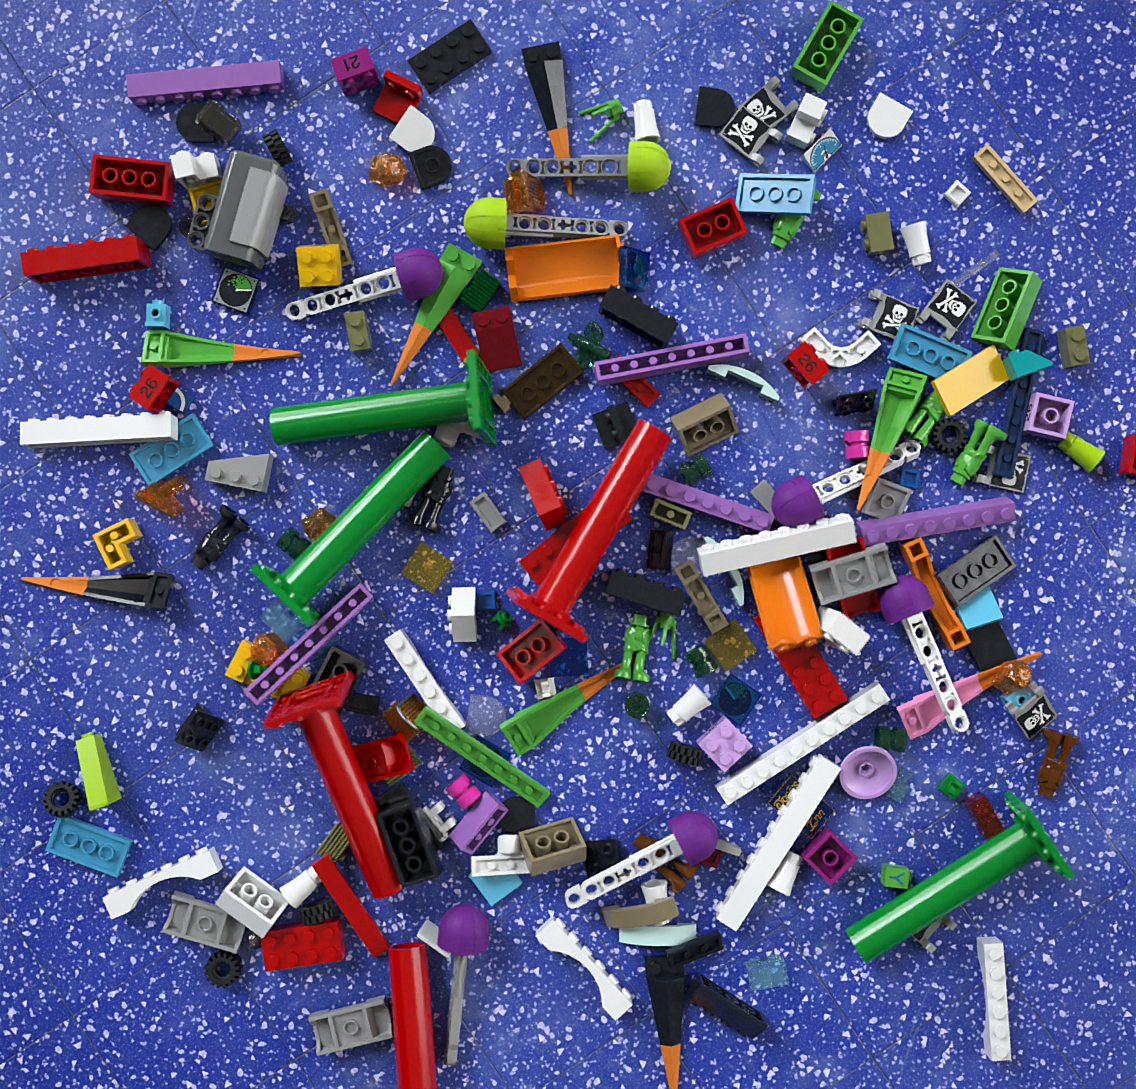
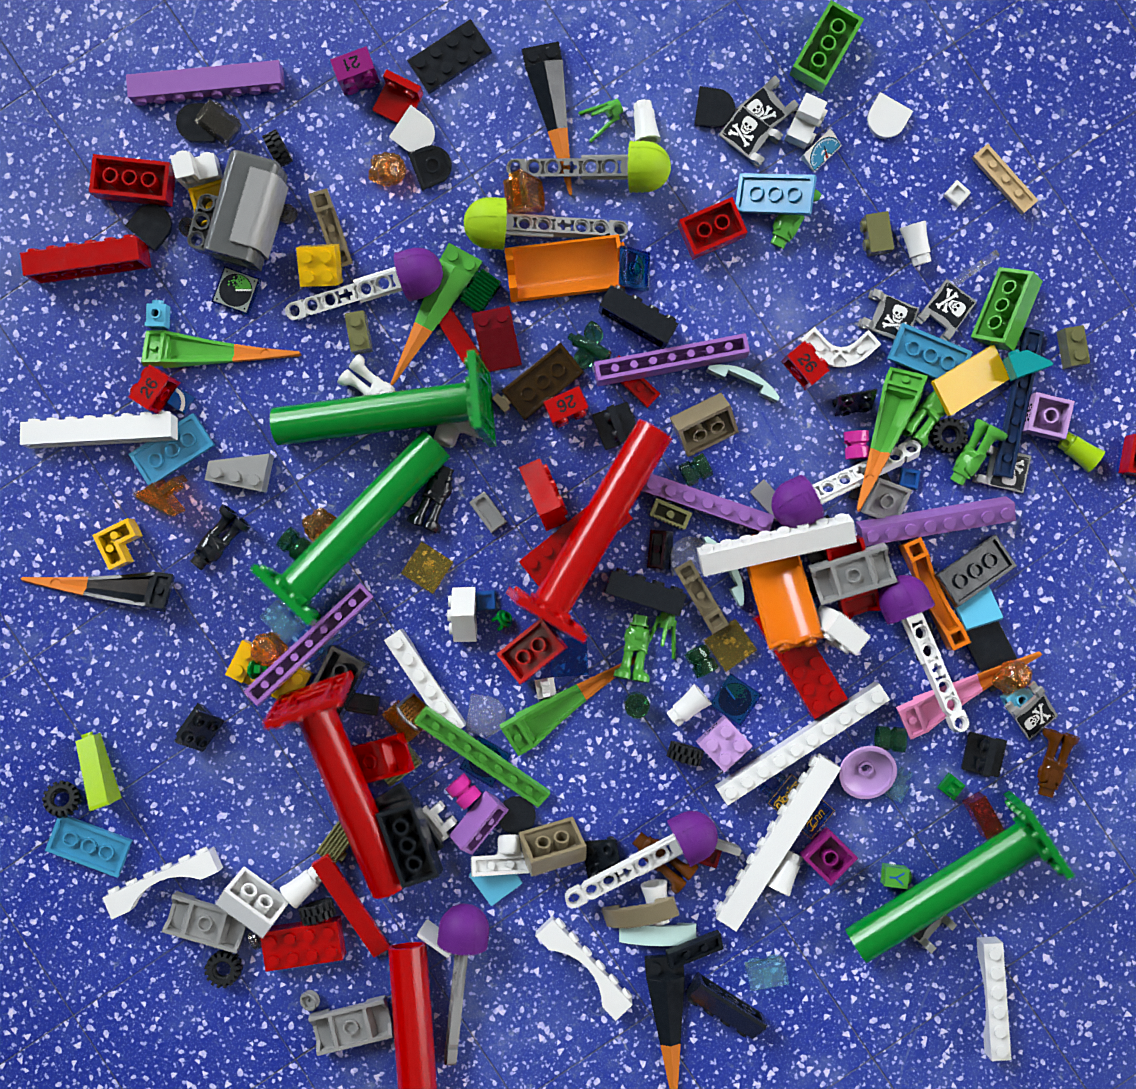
(309, 1000): none -> light grey tile
(358, 366): none -> white piece
(566, 407): none -> red brick
(983, 754): none -> black bracket

